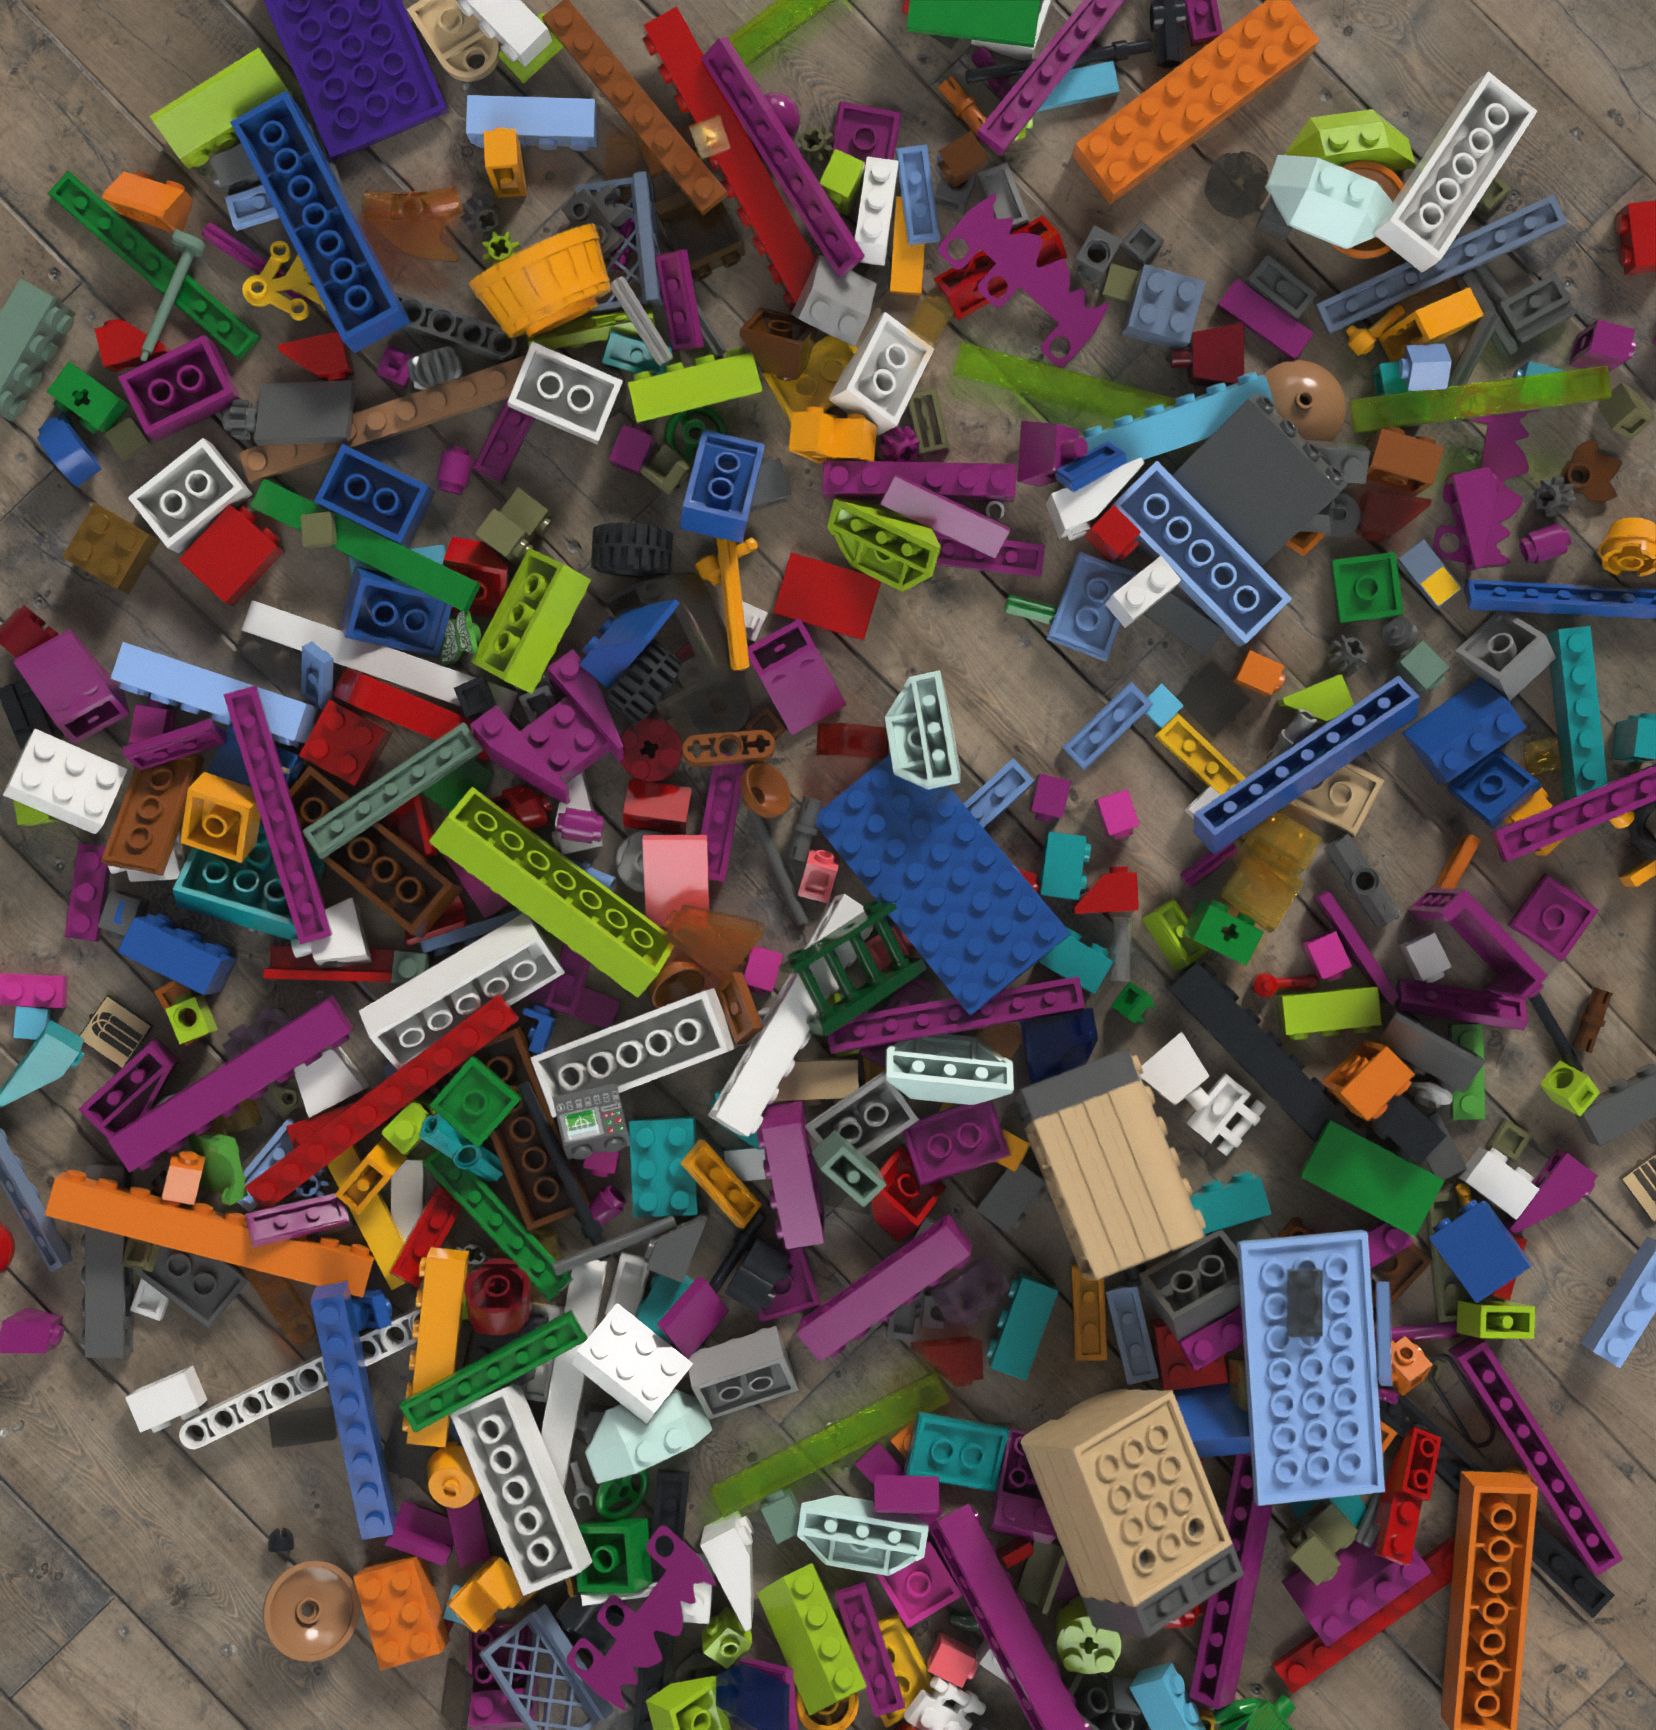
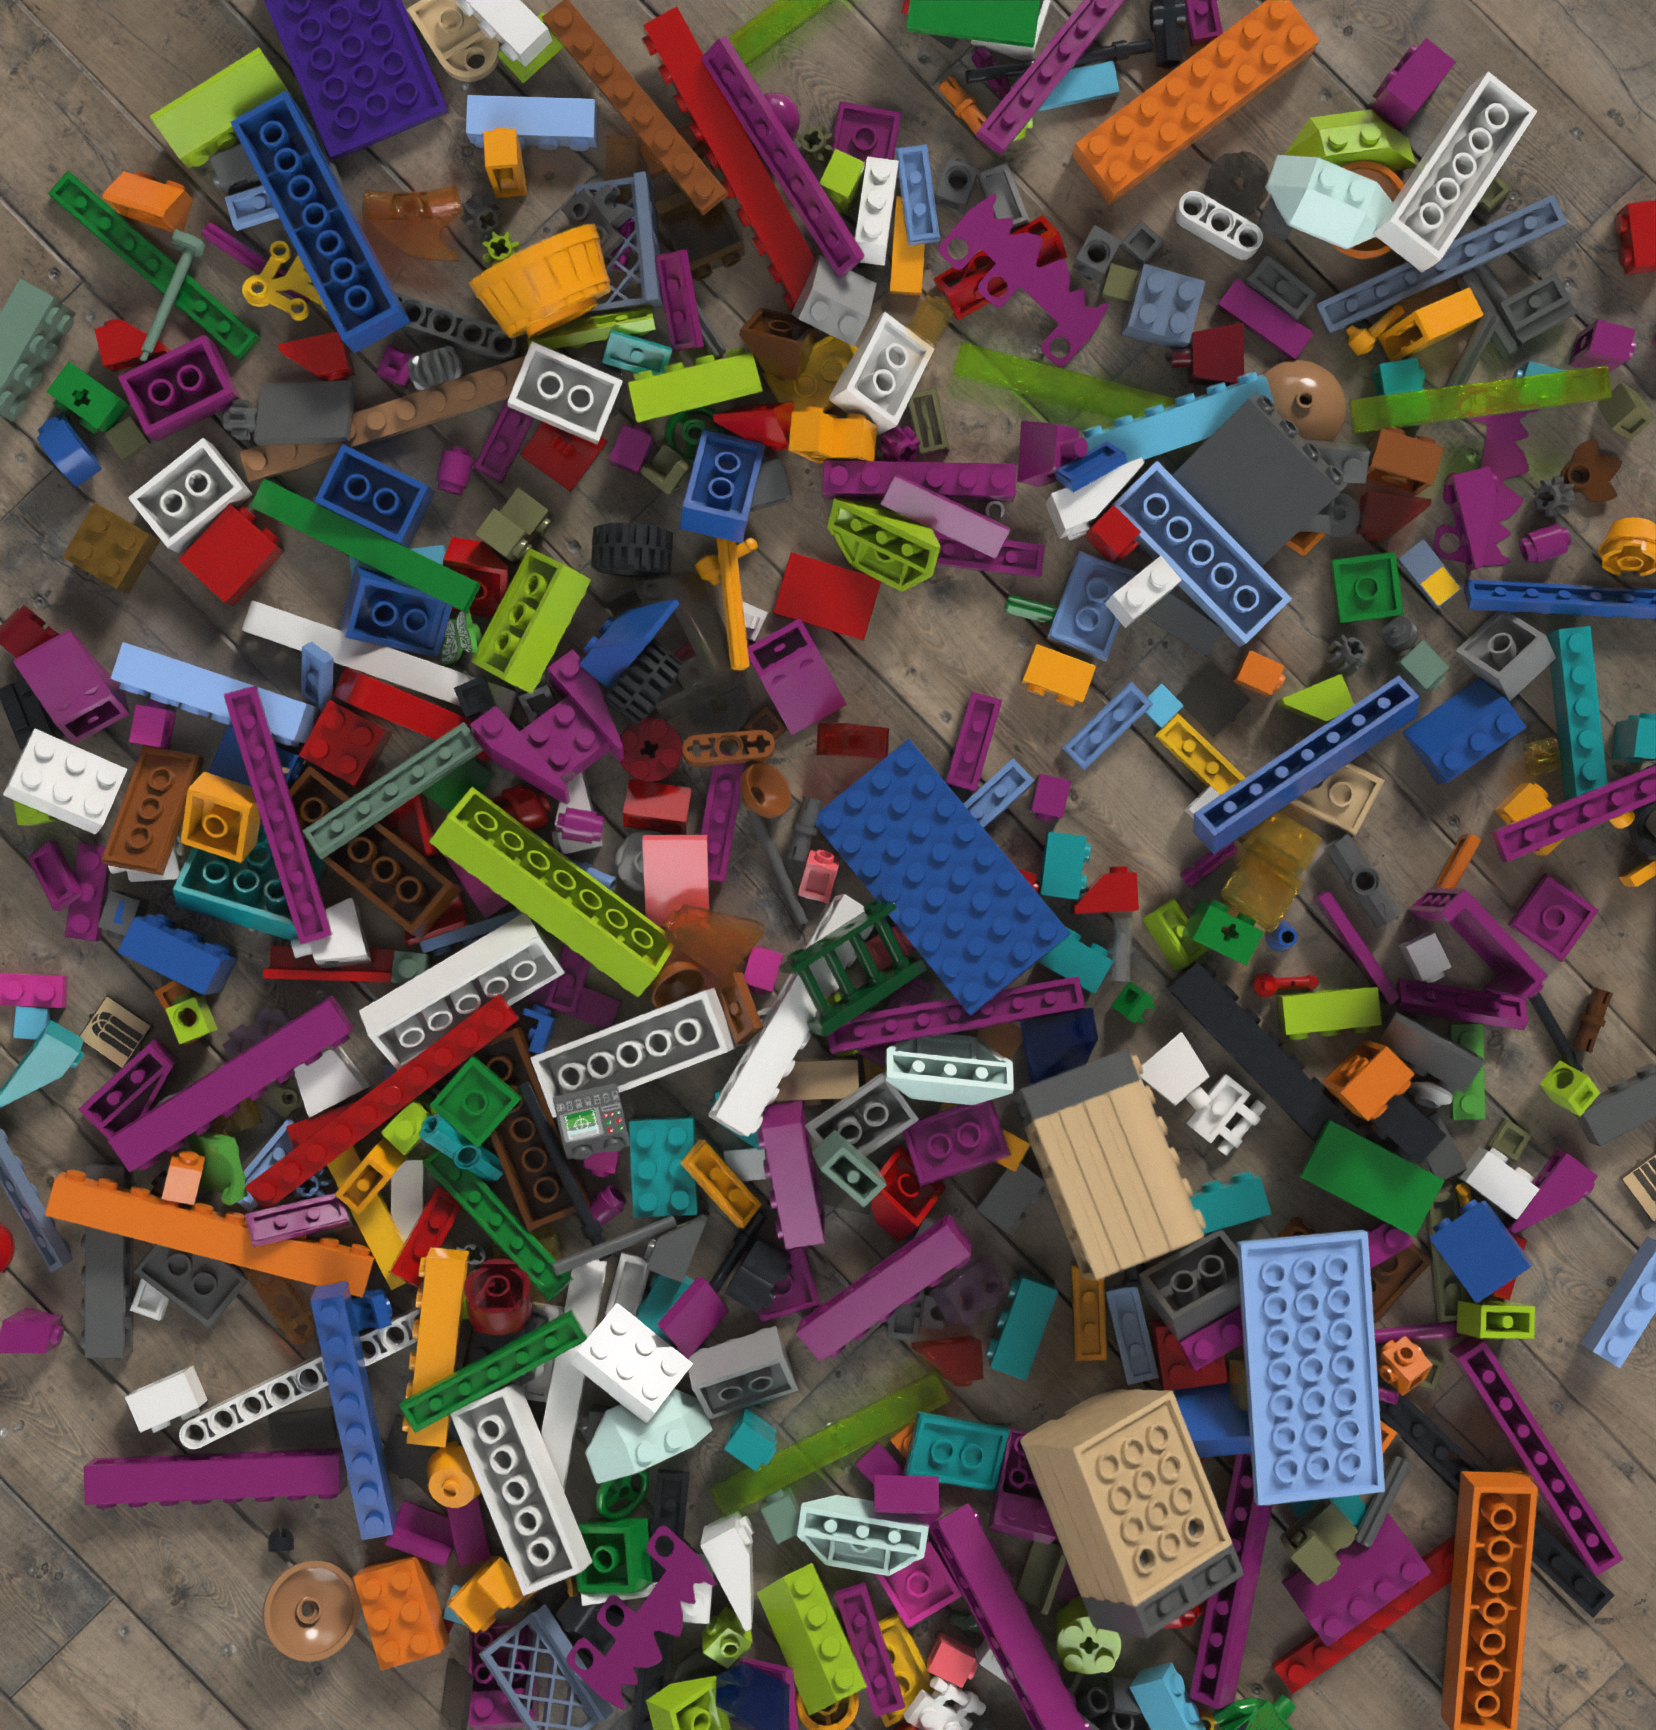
(55, 875): none -> magenta tile
(140, 1255): olive tile -> none
(175, 744): magenta tile -> none
(215, 1476): none -> magenta brick
(318, 530): olive tile -> none
(561, 454): none -> red piece
(581, 1488): white hand -> none
(641, 321): light grey axle -> none
(709, 137): clear yellow tile -> none
(751, 1440): none -> teal brick
(760, 423): none -> red slope
(923, 733): light aqua wedge -> none
(961, 159): reddish brown brick -> none
(973, 741): none -> magenta plate
(1014, 1552): red tile -> none
(1057, 675): none -> light orange brick
(1117, 814): dark pink brick -> none
(1211, 210): none -> white beam
(1275, 941): none -> blue cone
(1293, 734): light grey pin -> none
(1305, 1302): clear smoke tile -> none
(1326, 956): dark pink brick -> none
(1384, 1334): medium blue tile -> none
(1405, 1489): red slope -> none
(1411, 83): none -> magenta brick
(1425, 367): medium blue brick -> none
(1472, 1394): black piece -> none
(1494, 787): blue tile -> none

